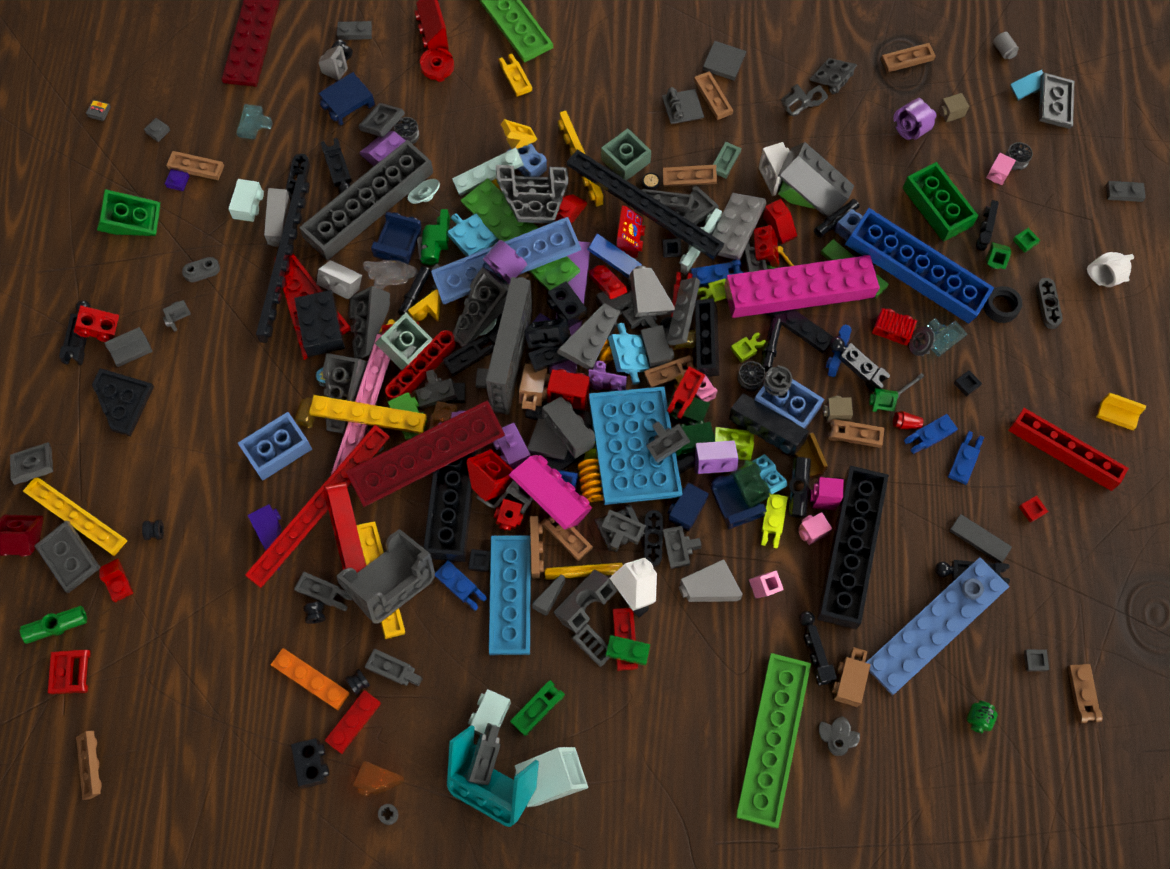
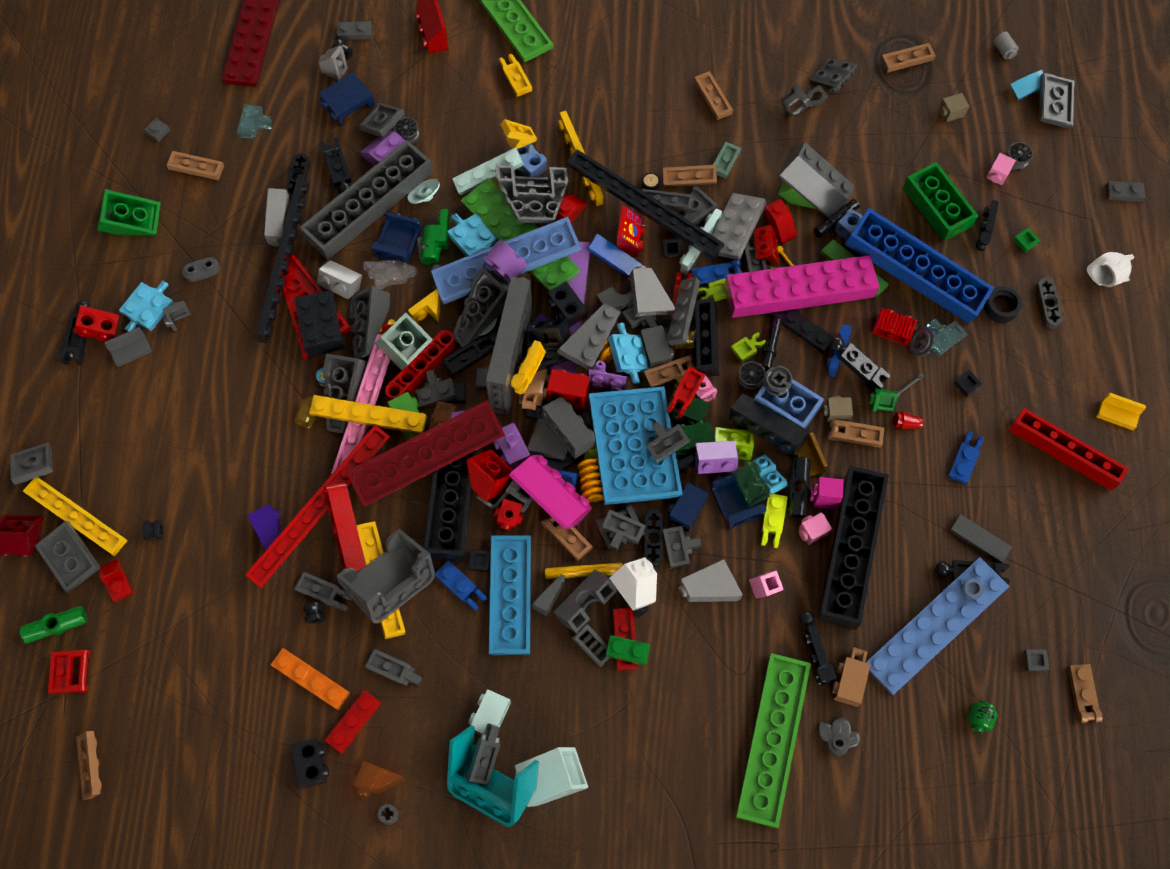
(98, 110): dark grey tile -> none
(121, 399): black plate -> none
(145, 306): none -> medium azure plate
(177, 180): dark purple plate -> none
(246, 200): light aqua brick -> none
(275, 446): medium blue brick -> none
(357, 681): black wheel -> none
(410, 298): black pin -> none
(439, 72): red plate -> none
(528, 368): none -> yellow hinge
(536, 547): medium nougat plate -> none
(536, 708): green plate -> none
(607, 281): red plate -> none
(626, 154): sand green brick -> none
(682, 105): dark grey hinge -> none
(724, 60): dark grey tile -> none
(771, 164): white slope -> none
(914, 119): medium lavender brick -> none
(932, 433): blue hinge -> none
(998, 256): green brick -> none
(1033, 509): red plate -> none

